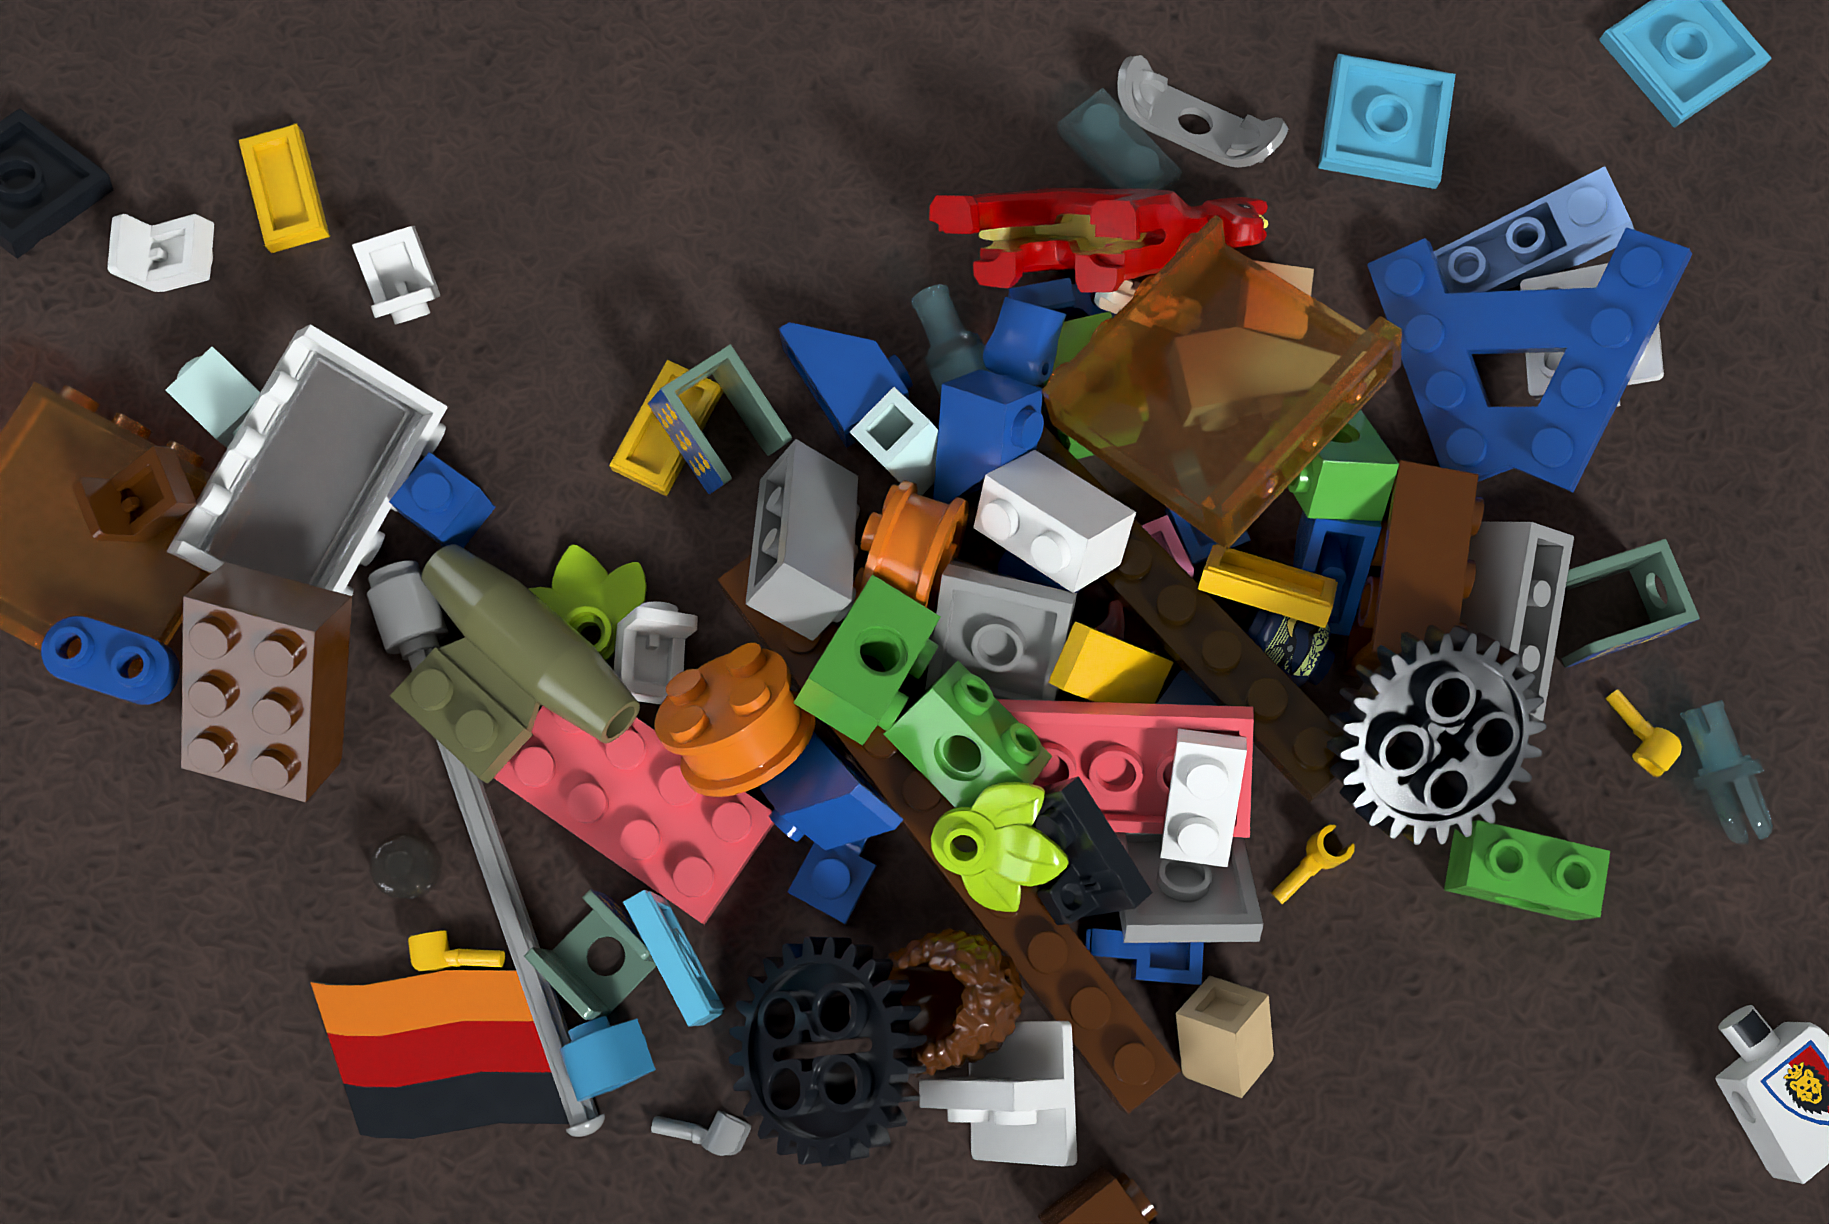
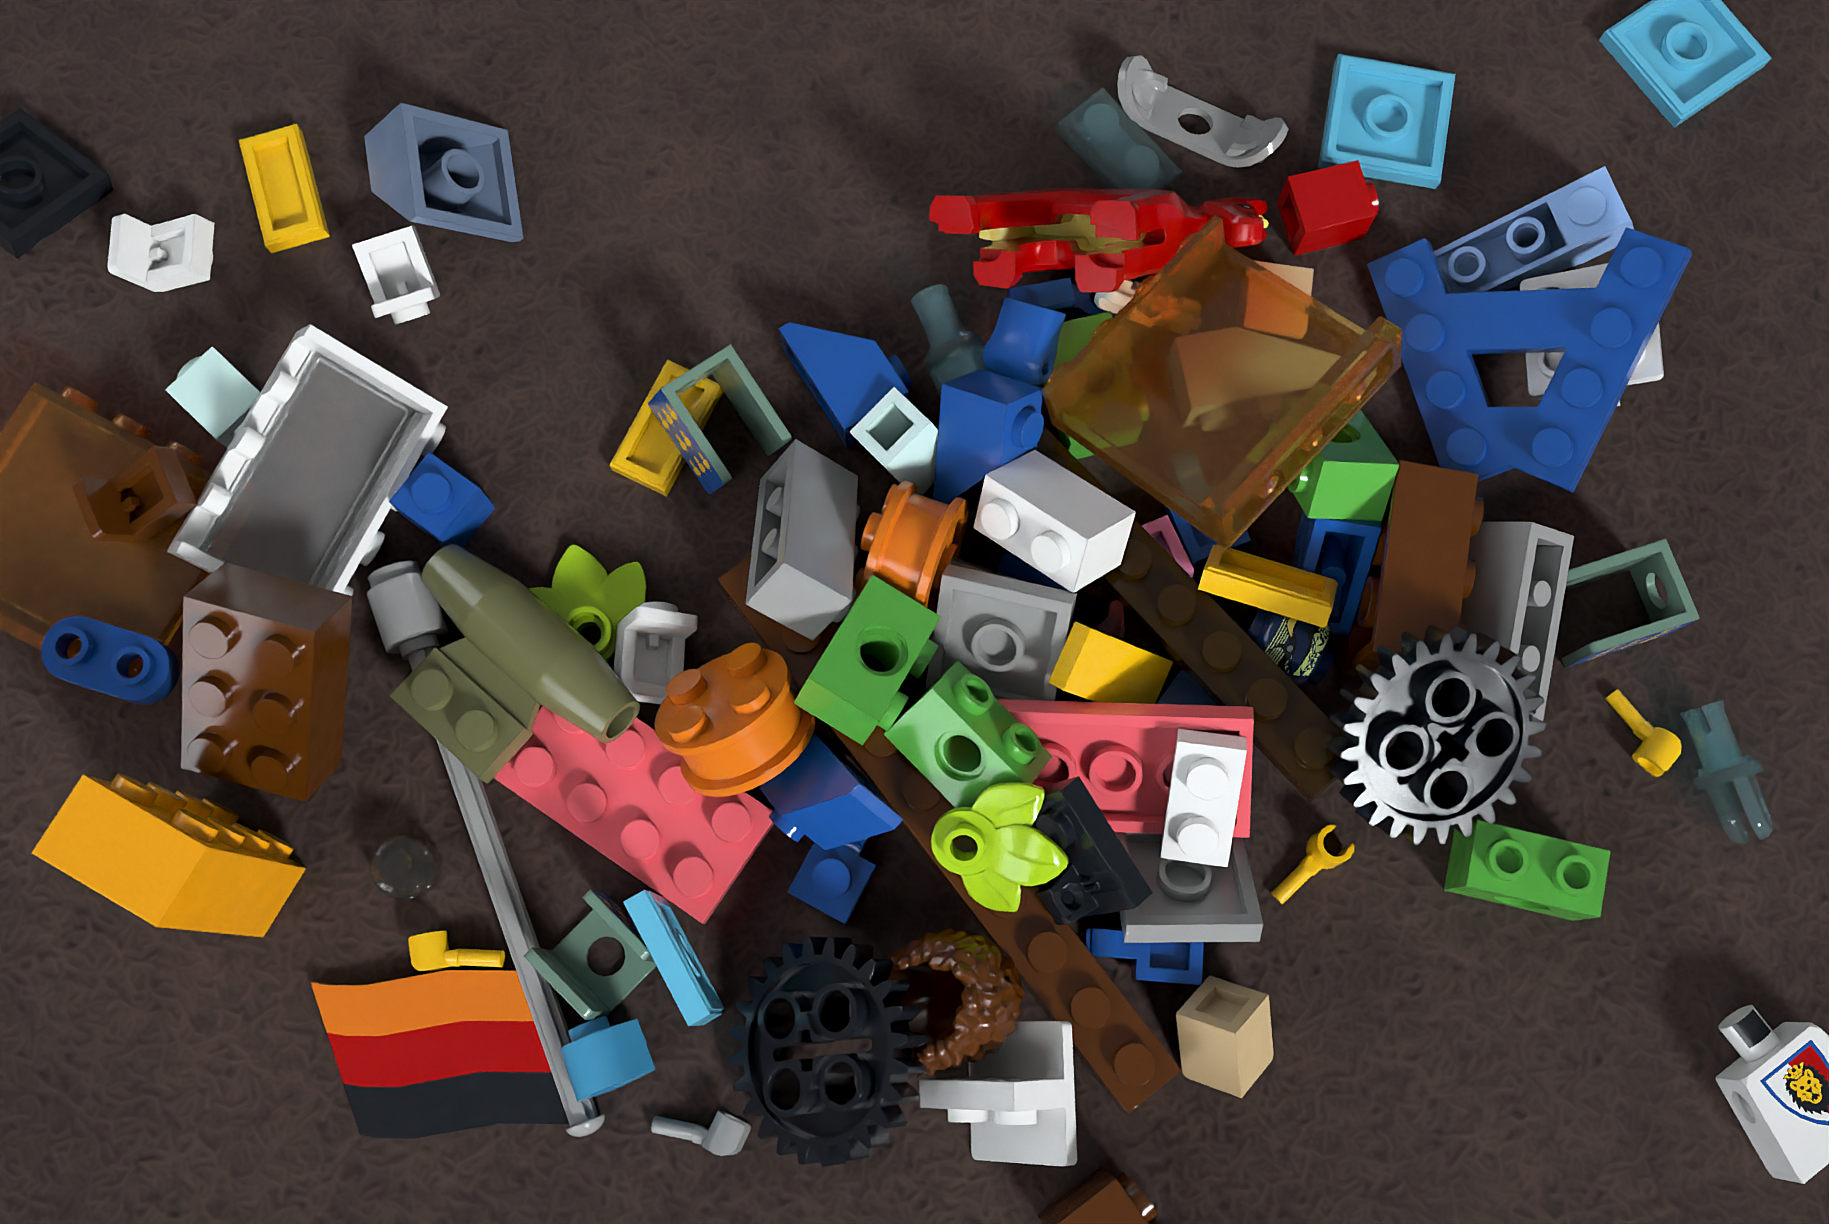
(170, 857): none -> light orange brick
(445, 172): none -> sand blue slope
(1327, 207): none -> red brick

